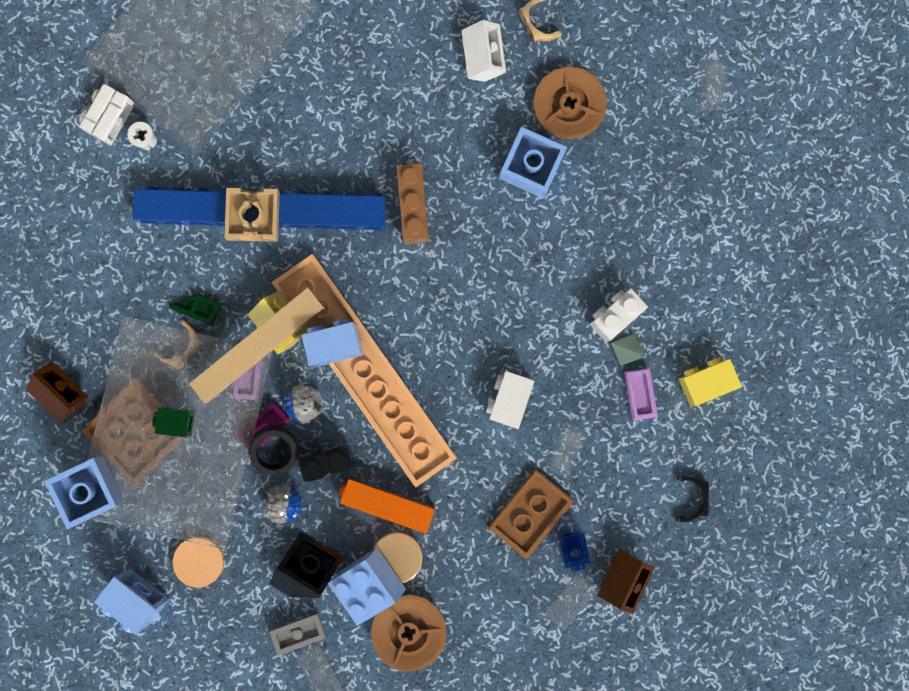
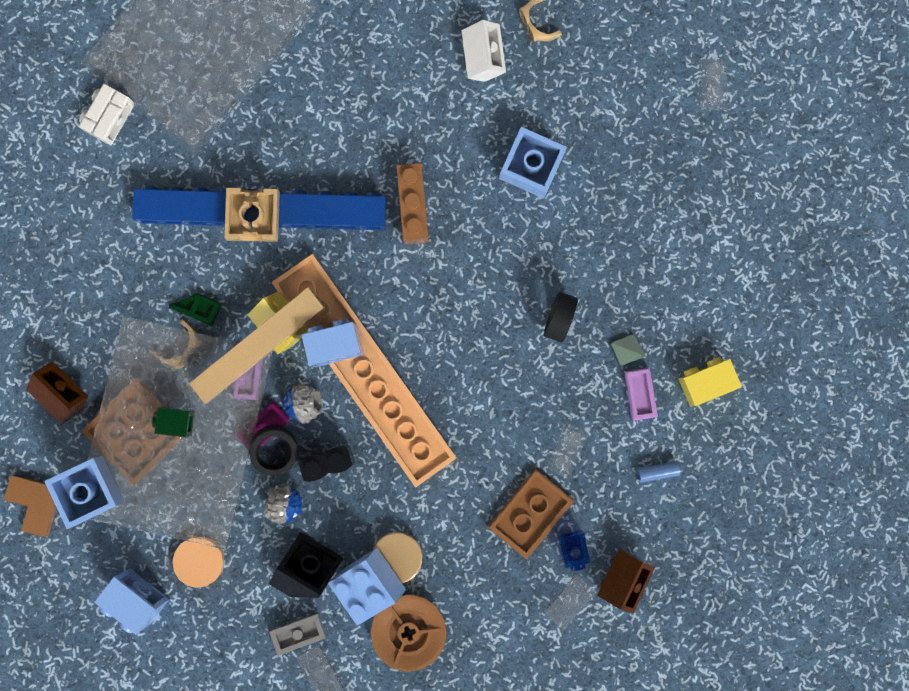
(40, 504): none -> medium nougat tile
(135, 135): white bush -> none
(386, 504): orange brick -> none
(510, 399): white brick -> none
(560, 317): none -> black tyre
(577, 87): medium nougat piece -> none
(618, 315): white brick -> none
(658, 471): none -> medium blue hinge
(703, 512): black cap -> none

